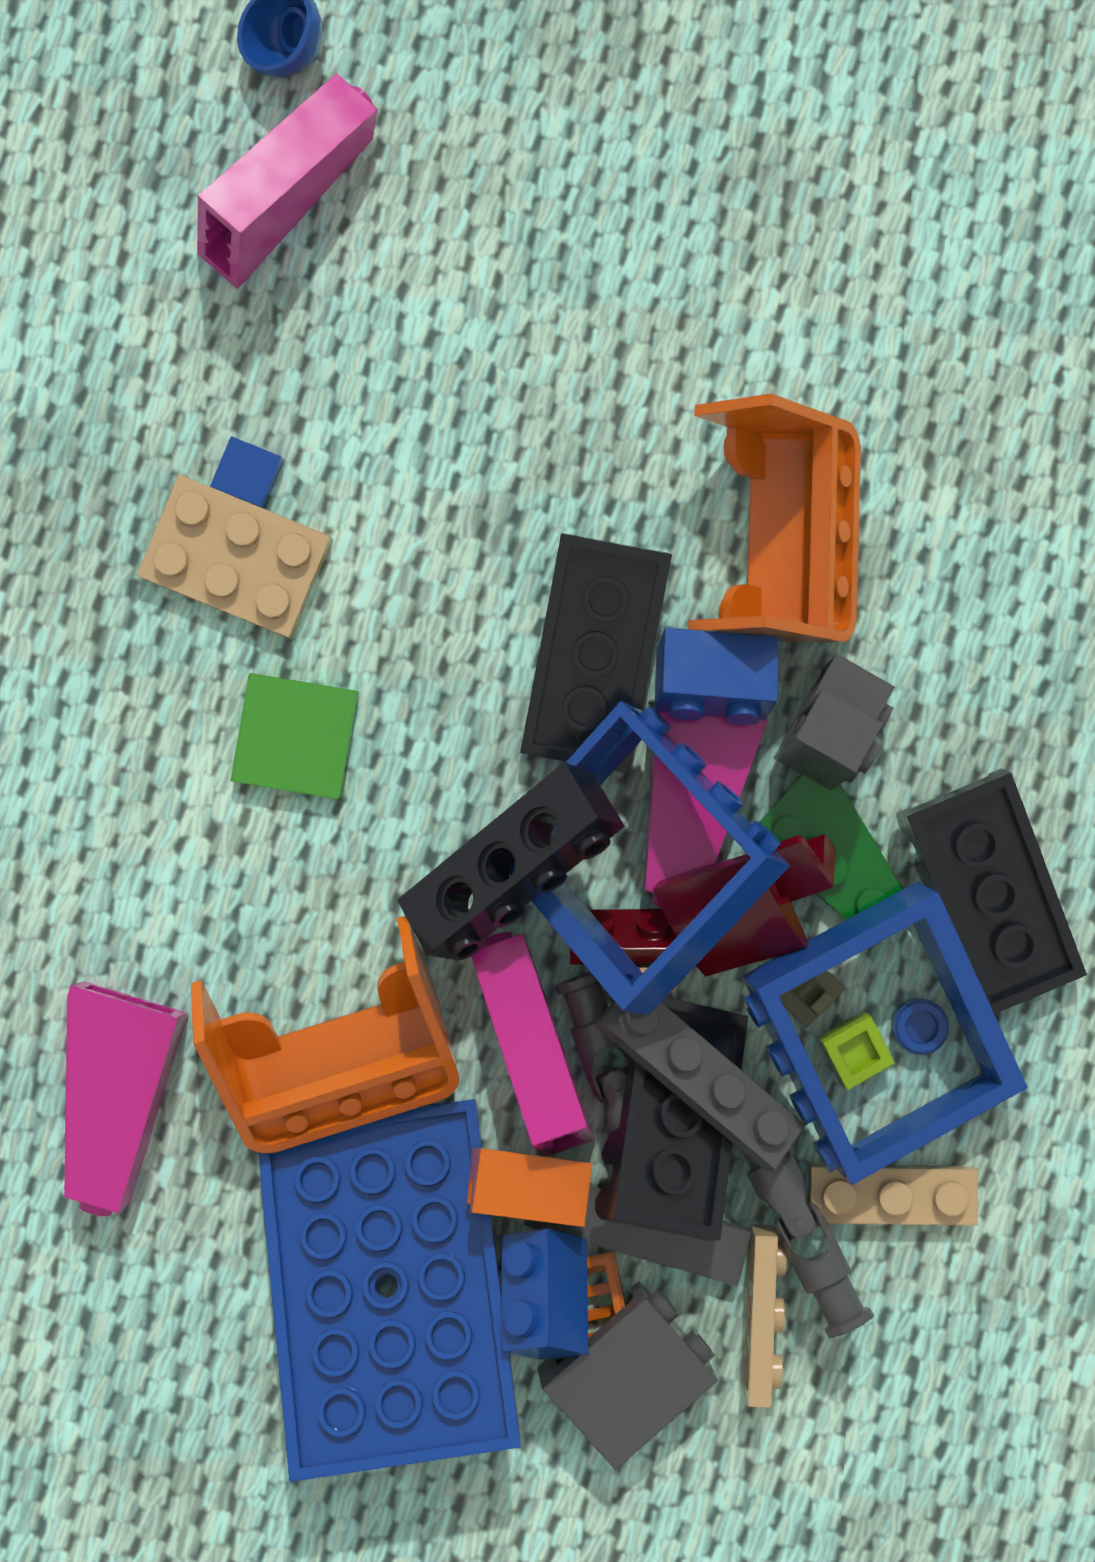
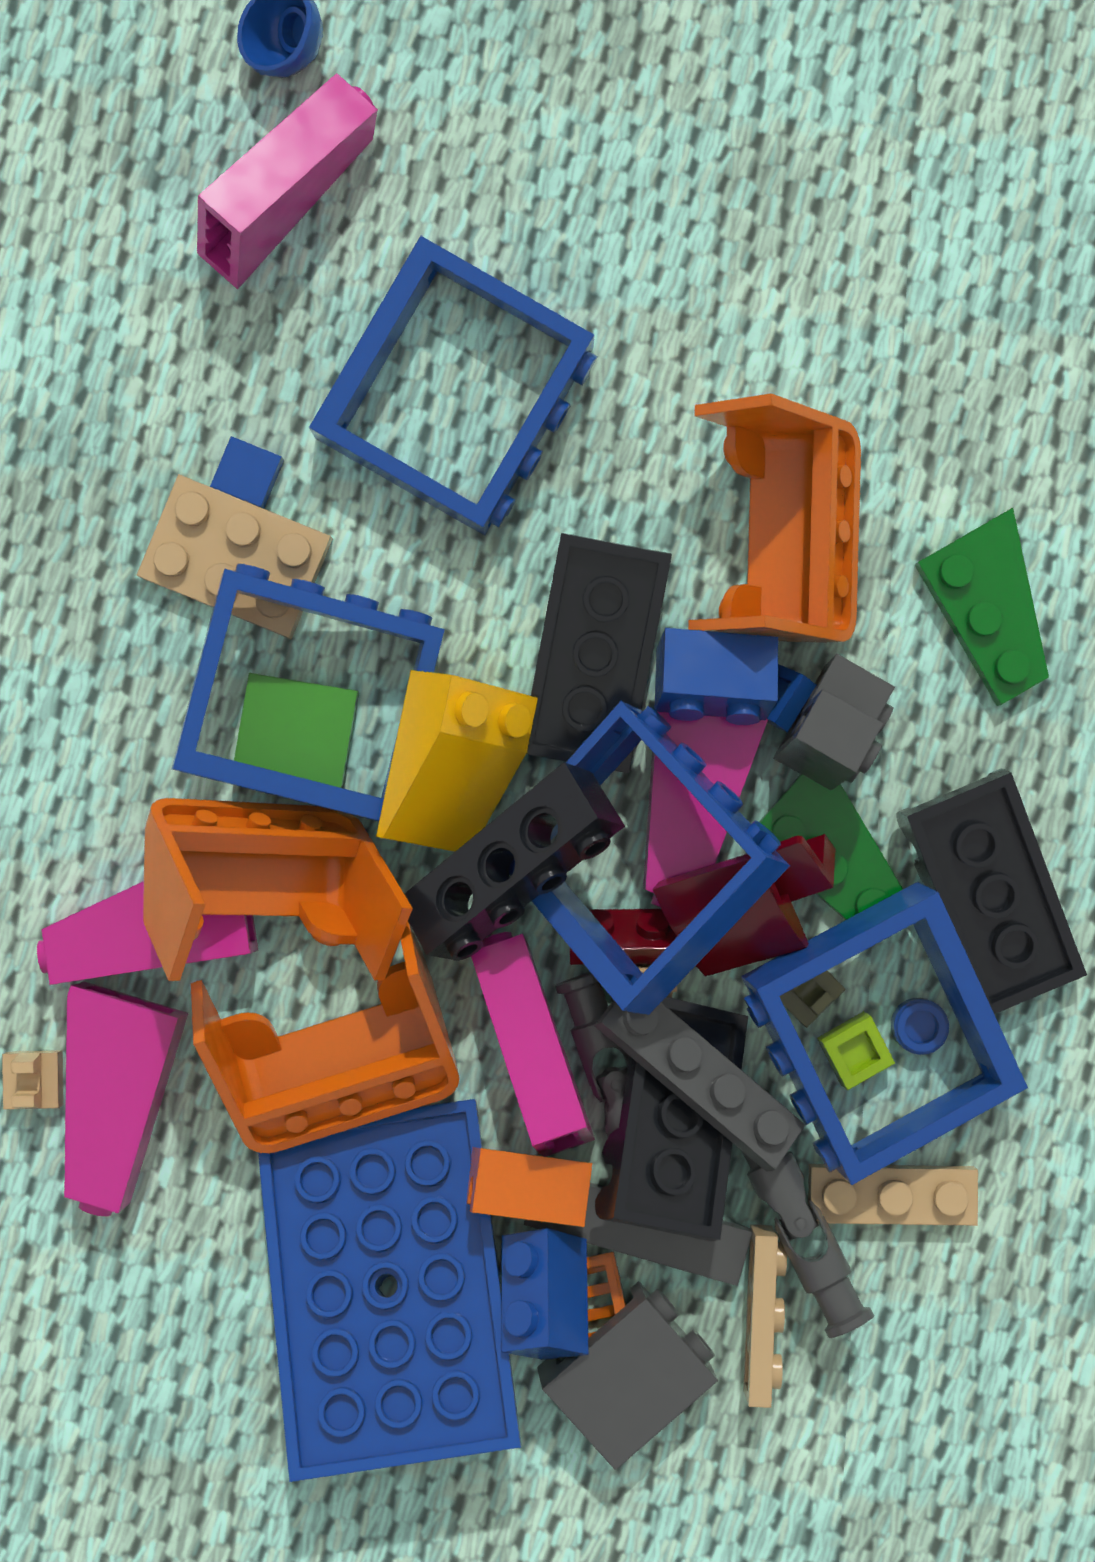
(32, 1079): none -> tan tile
(114, 940): none -> dark pink slope
(267, 863): none -> orange windscreen
(308, 598): none -> blue window
(378, 342): none -> blue window
(452, 758): none -> yellow slope
(792, 695): none -> blue plate
(990, 605): none -> green wing

